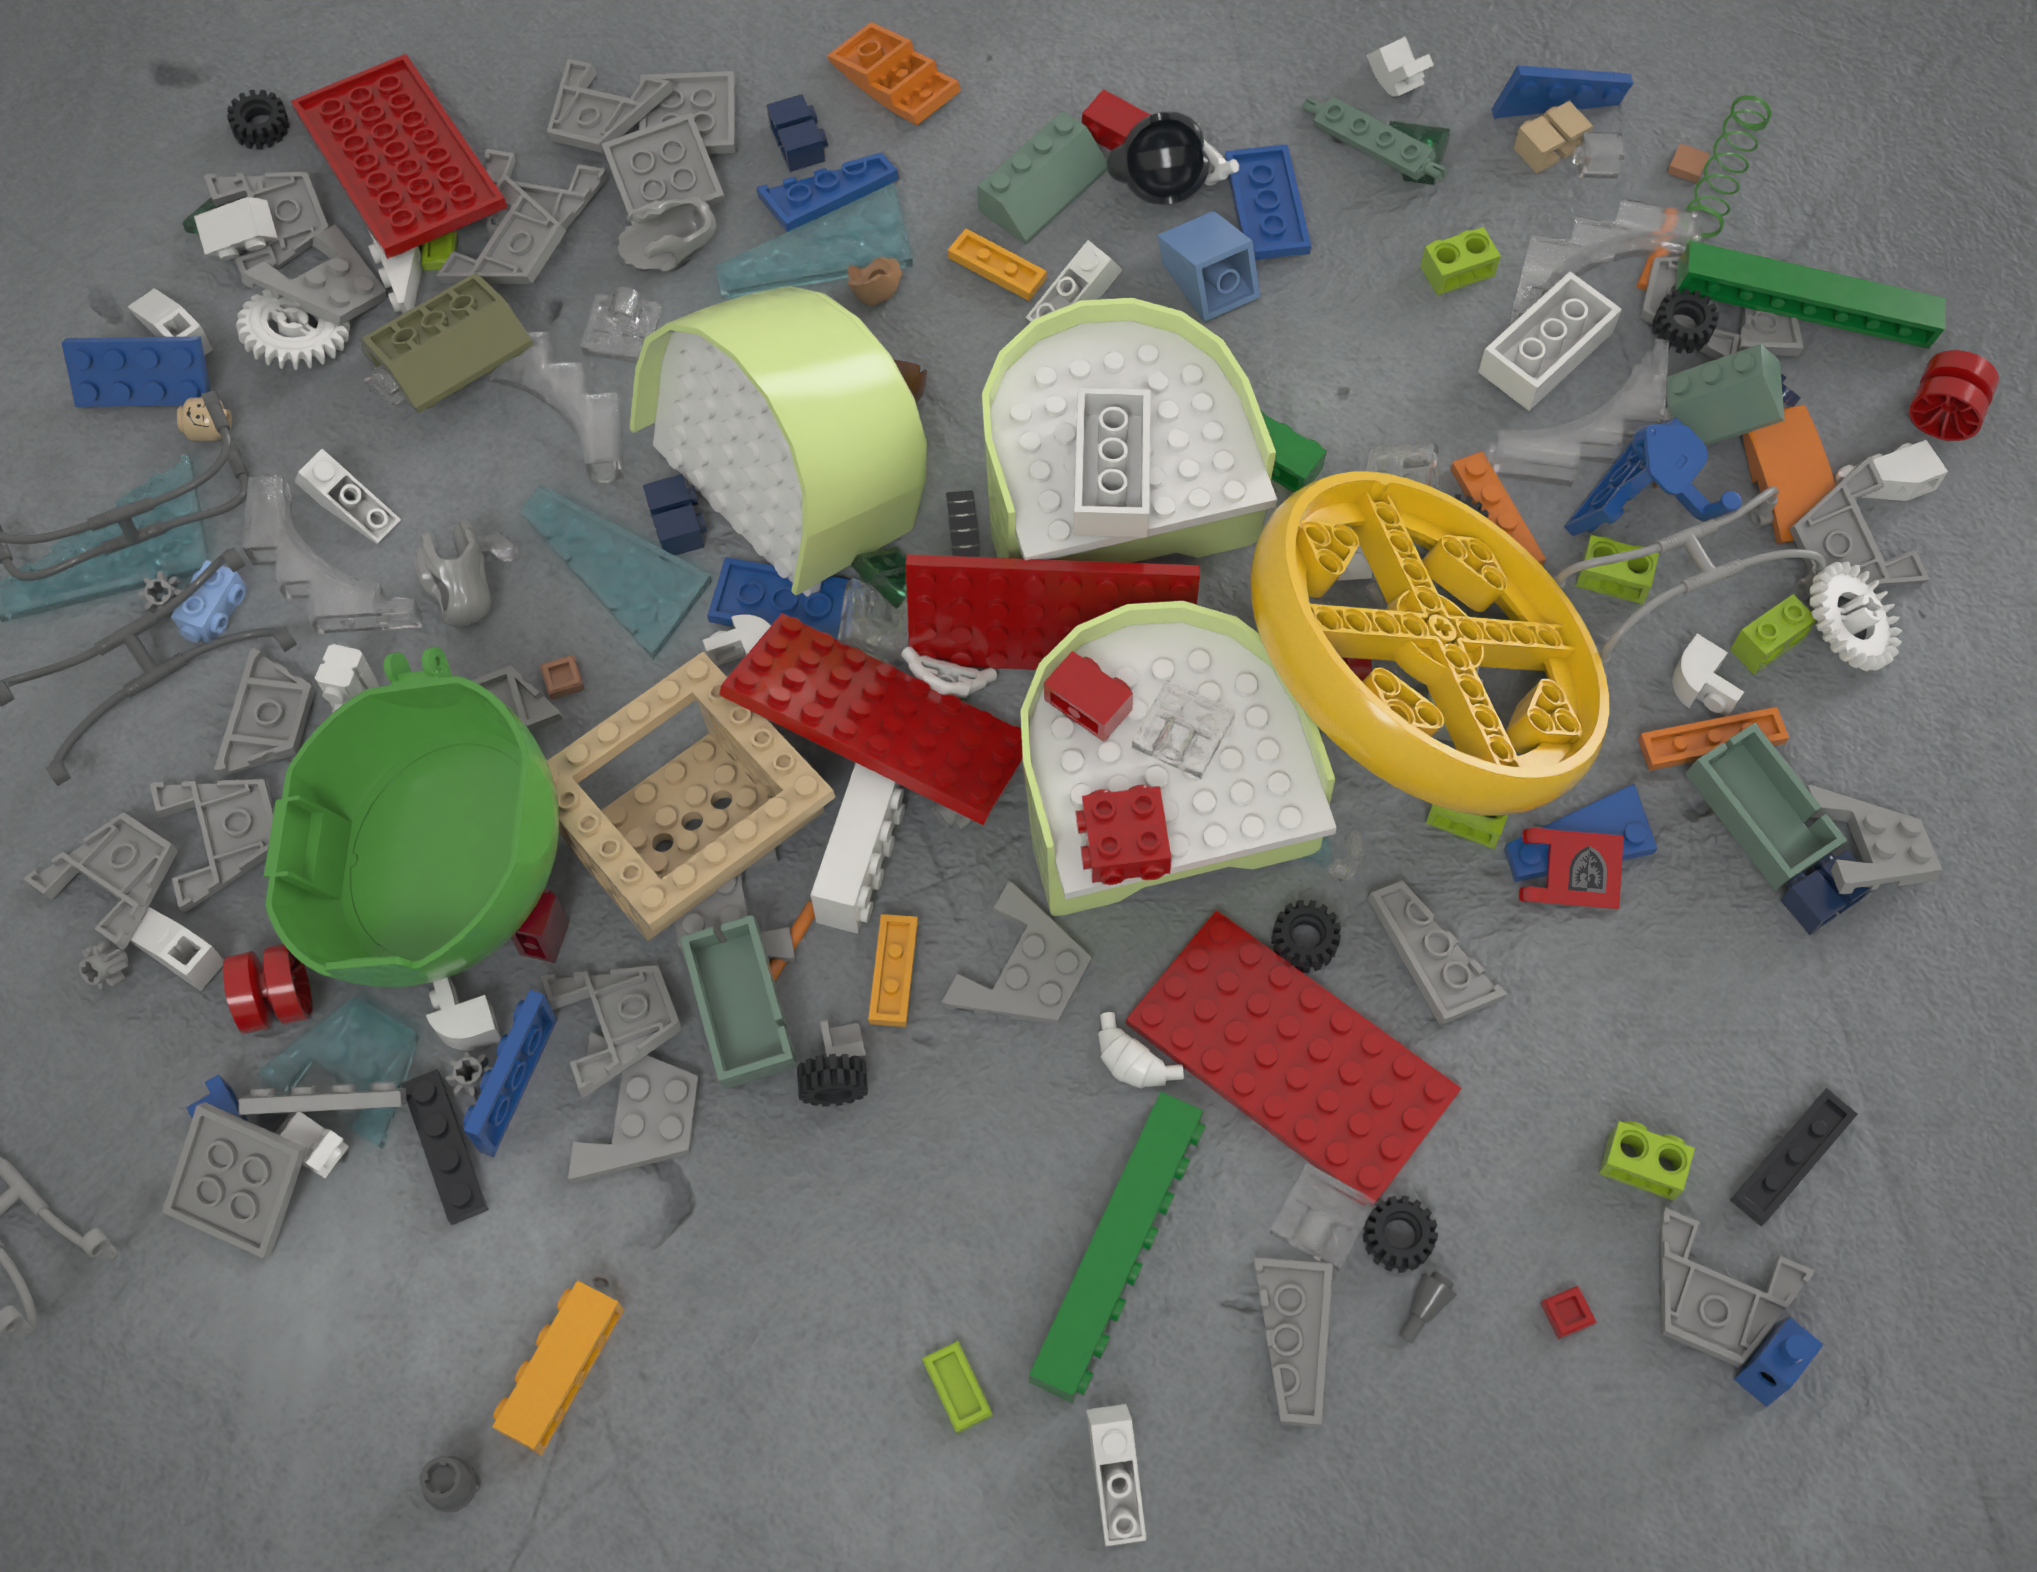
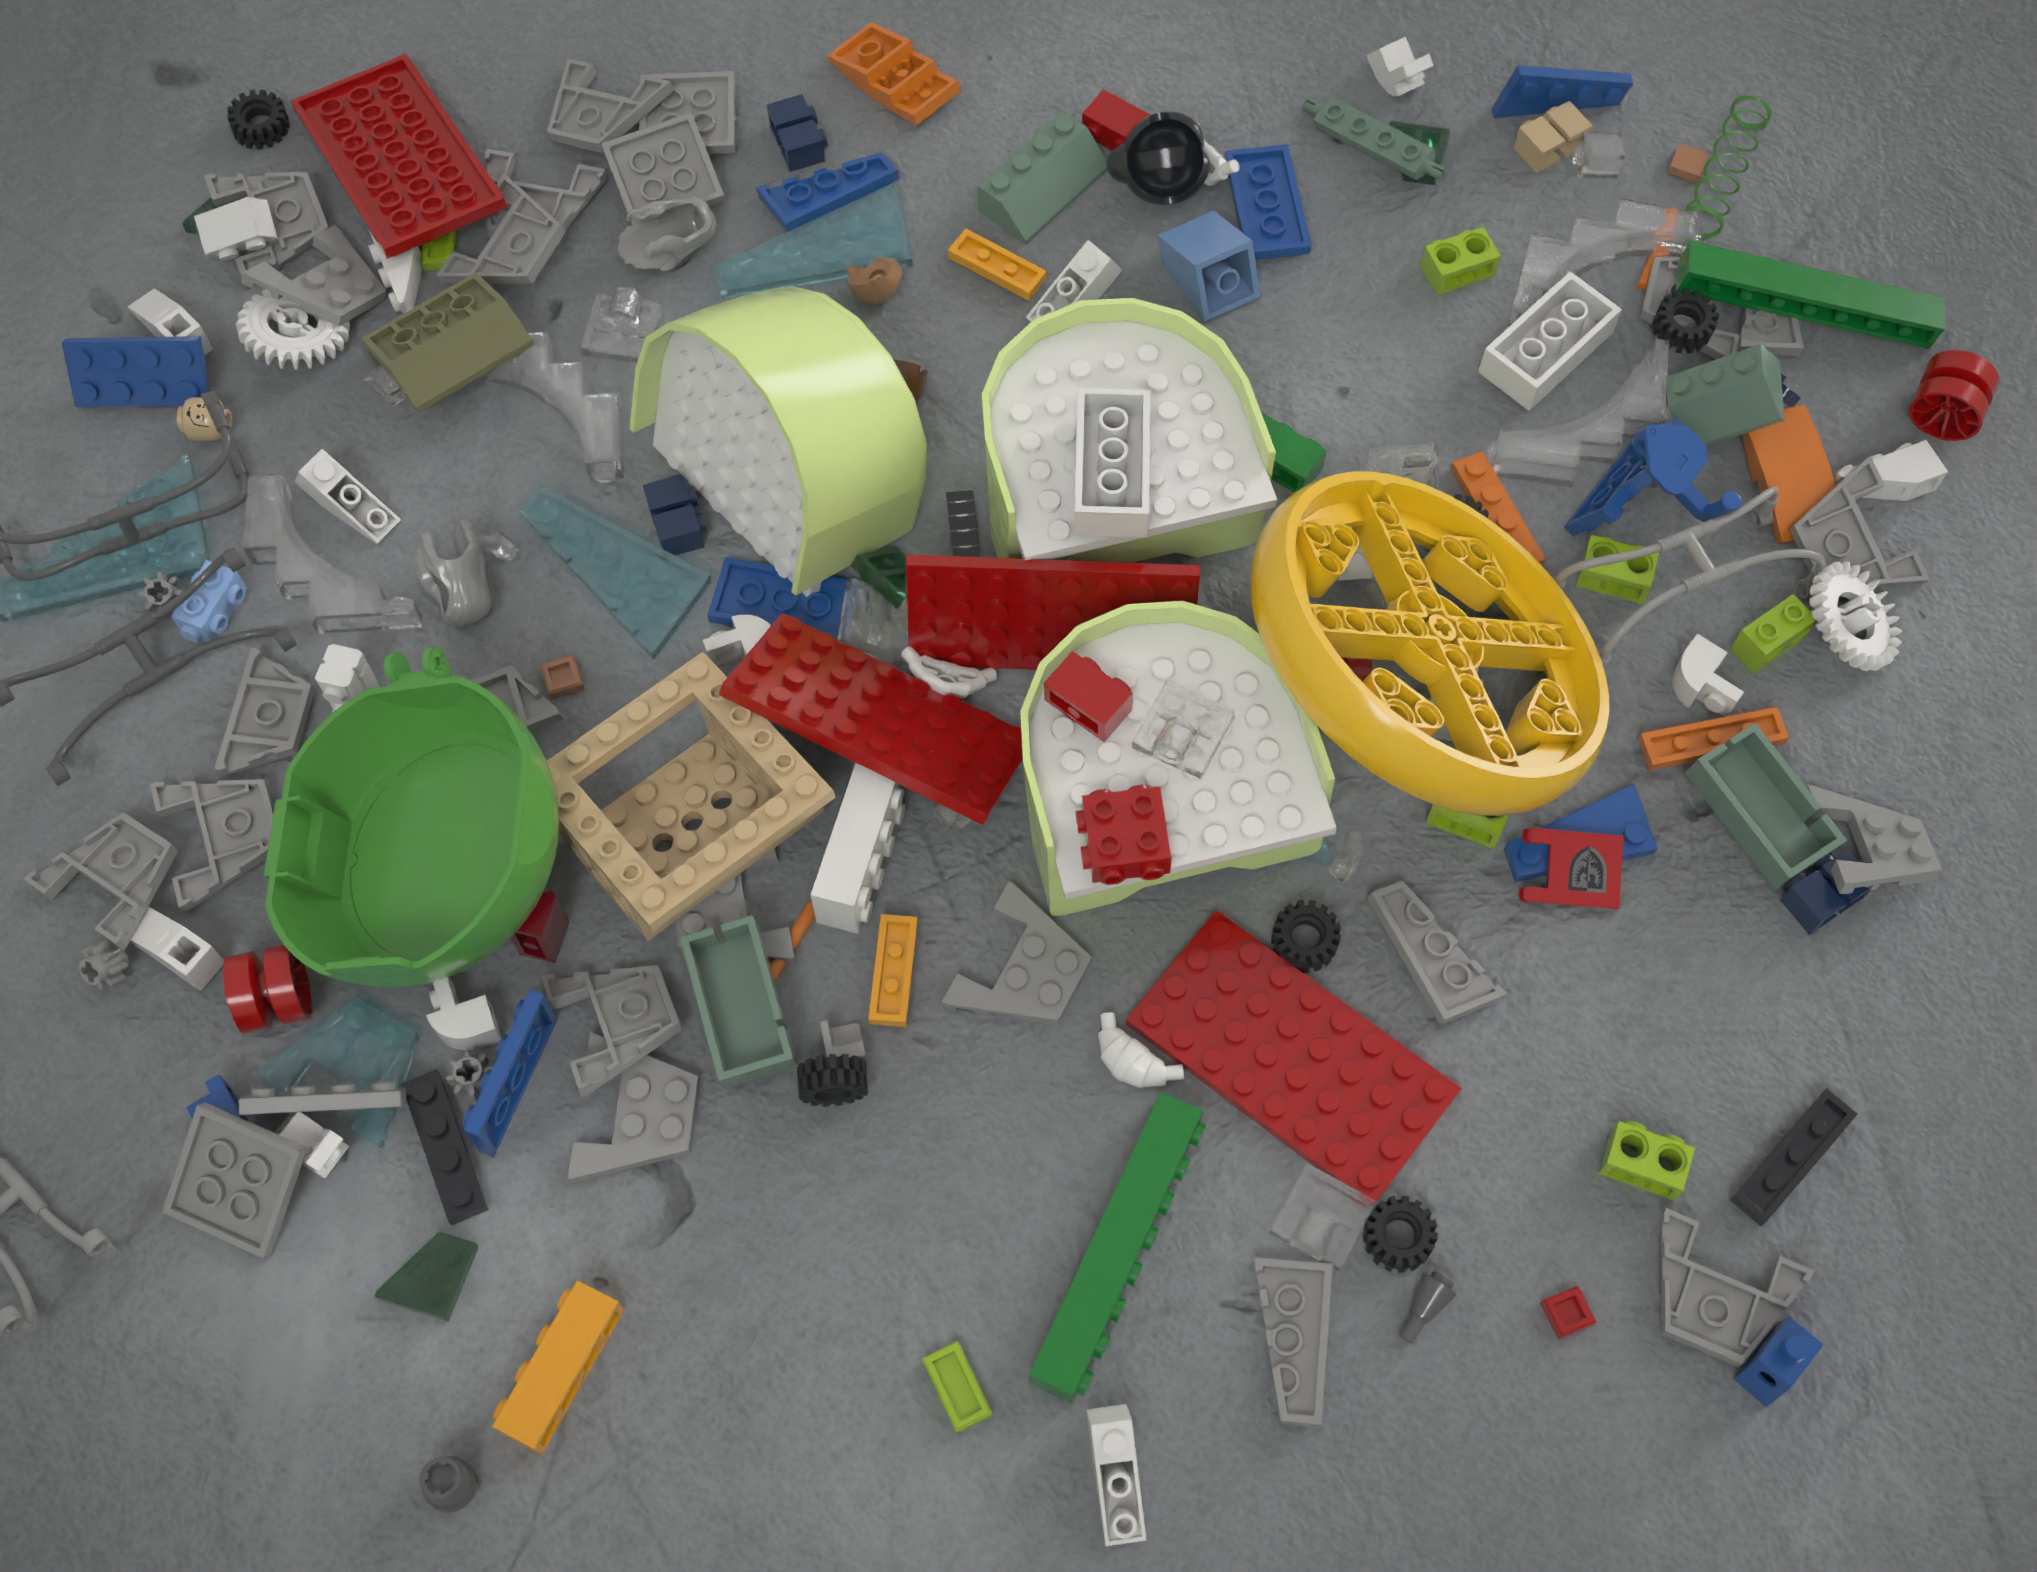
(432, 1277): none -> clear green wing

